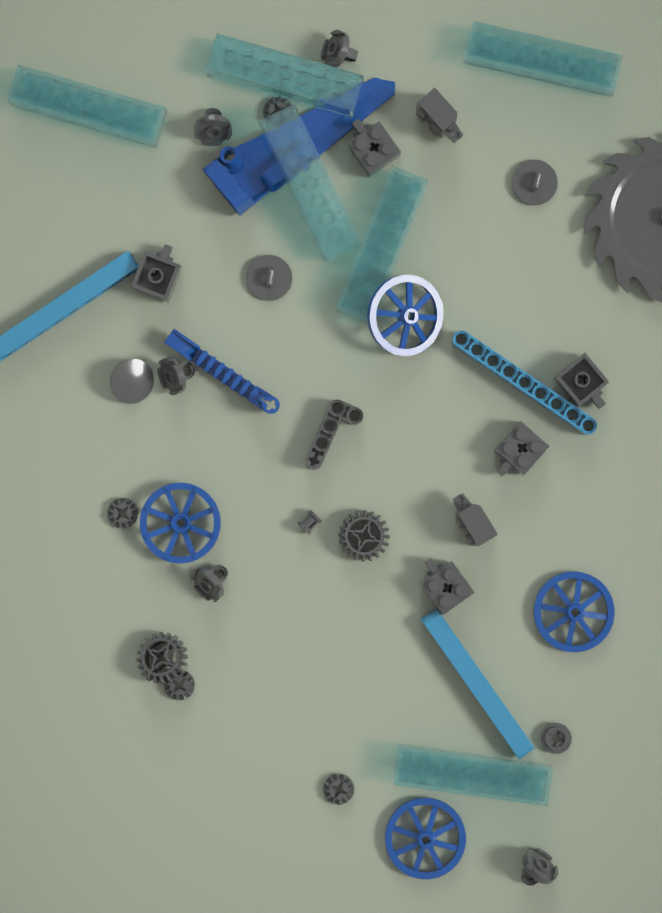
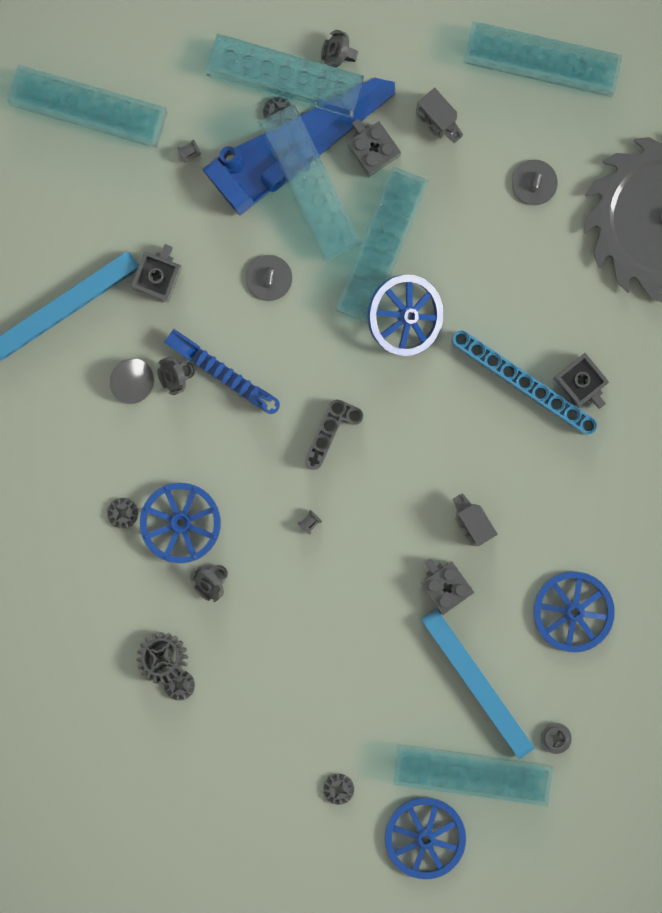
(189, 151): none -> dark grey bush
(213, 128): dark grey tile -> none
(368, 523): dark grey gear -> none
(521, 461): dark grey hinge -> none
(539, 866): dark grey tile -> none

